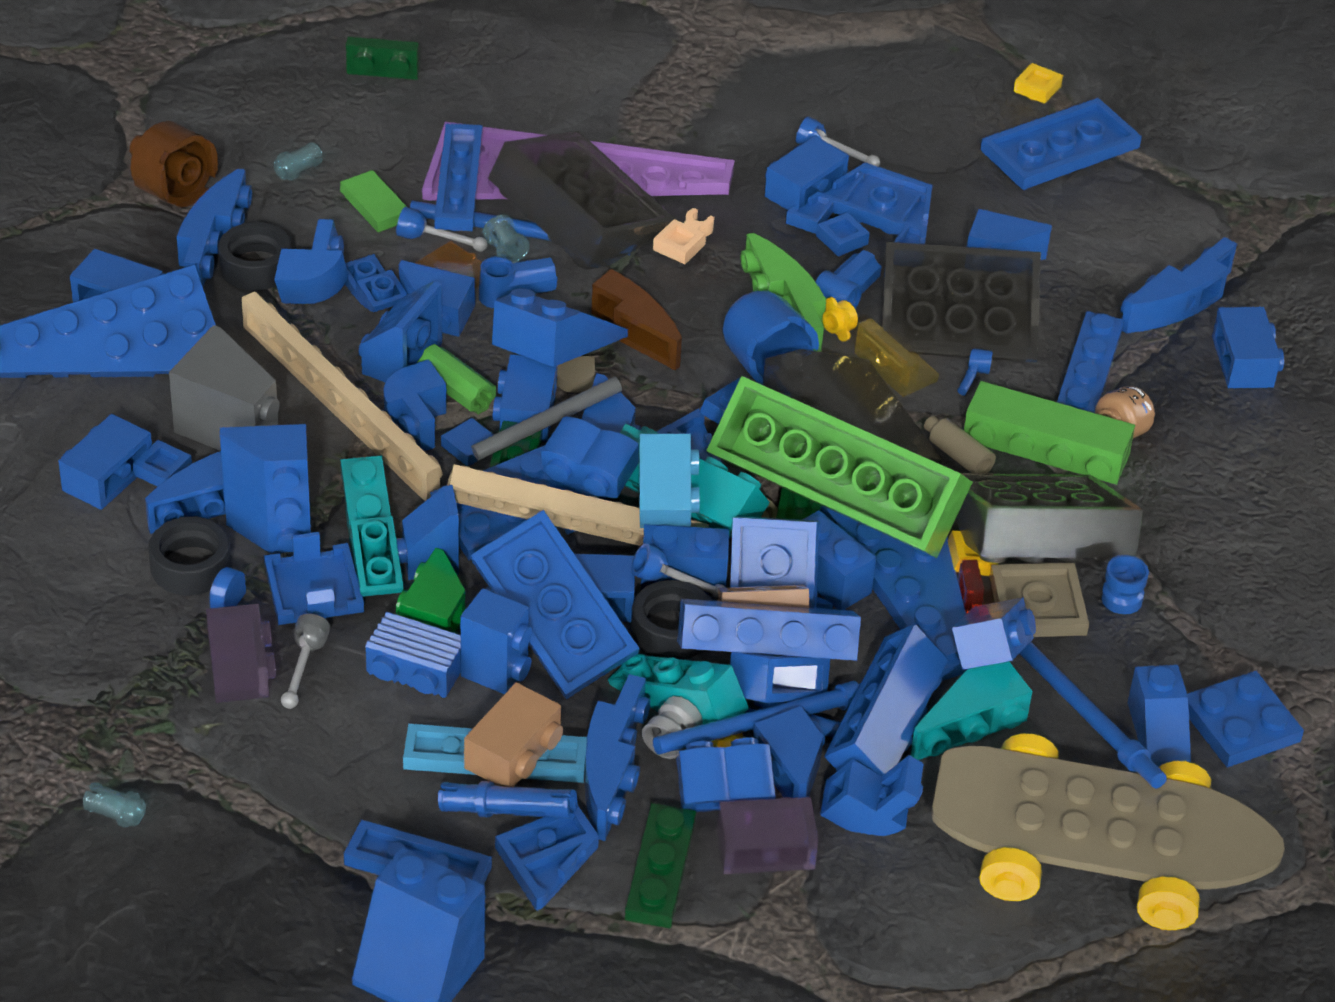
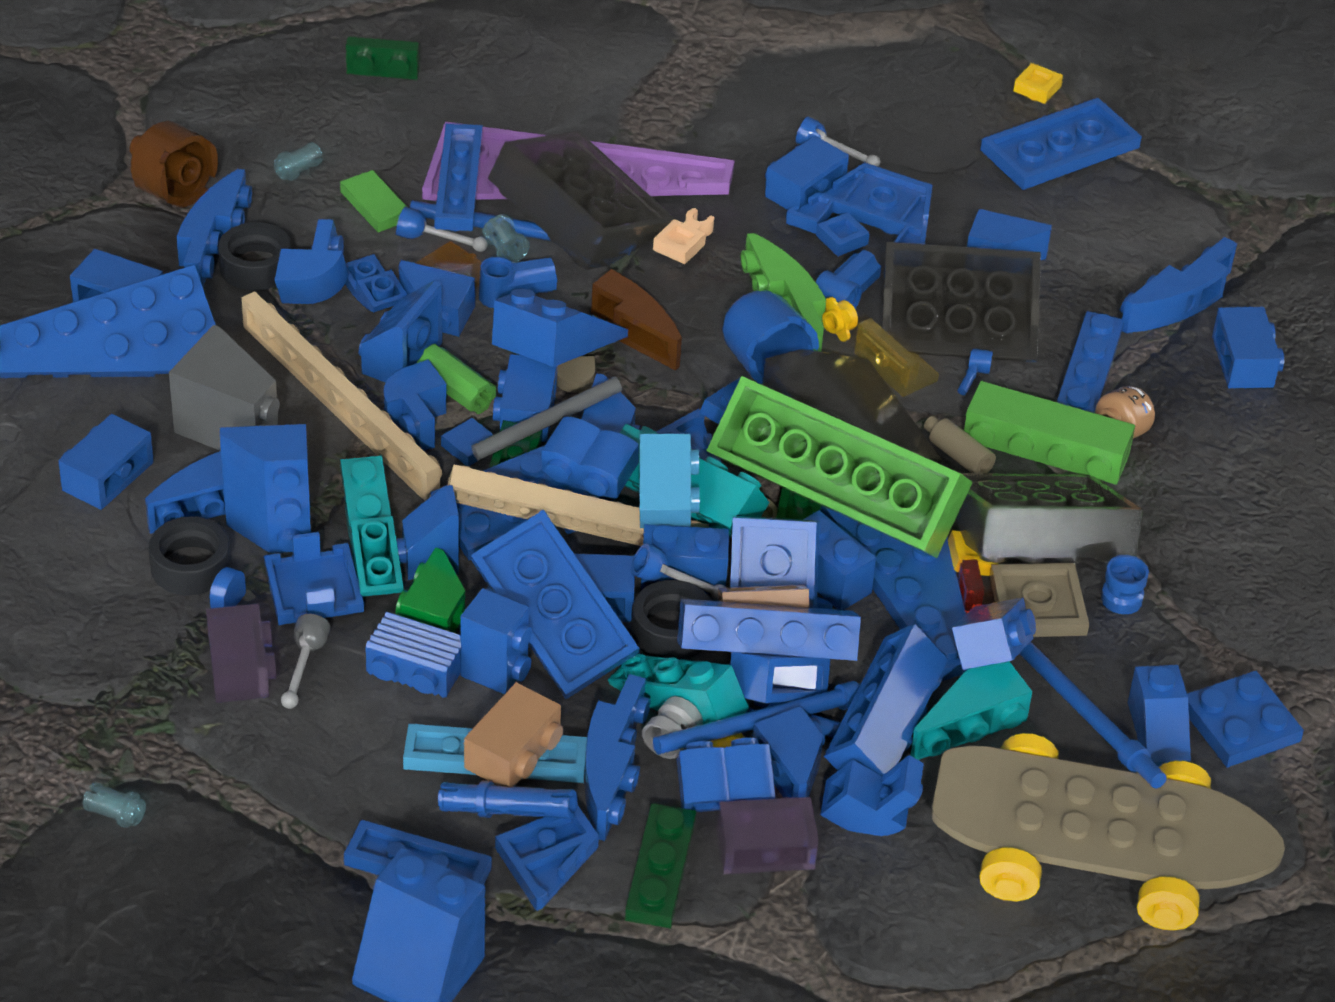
(160, 463): blue plate -> none

